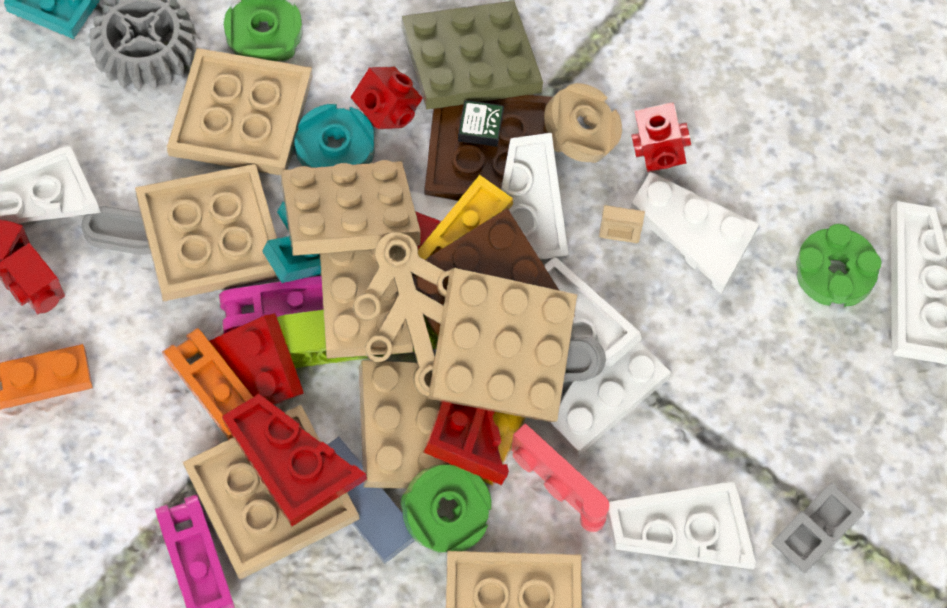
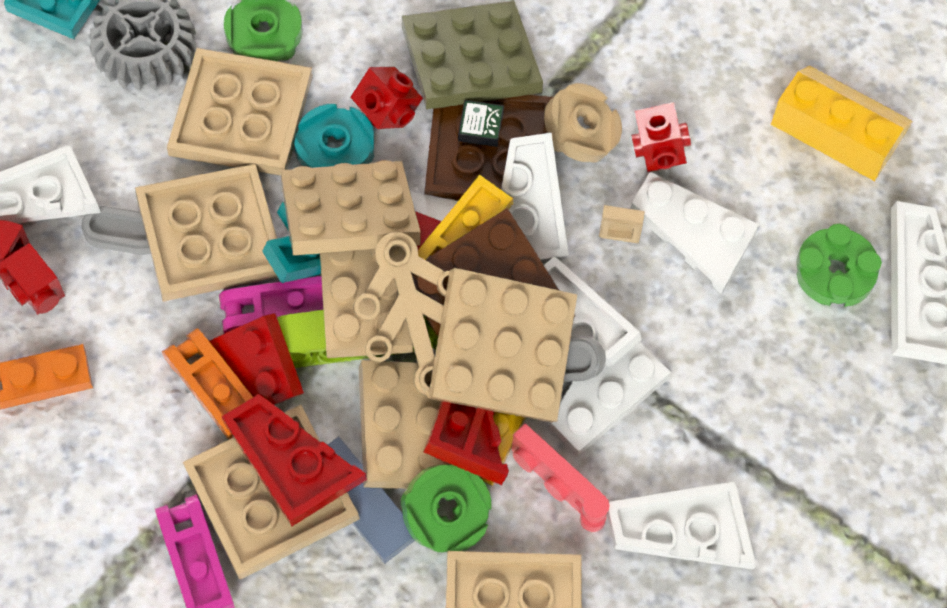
(818, 528): light grey slope -> none
(840, 121): none -> yellow slope

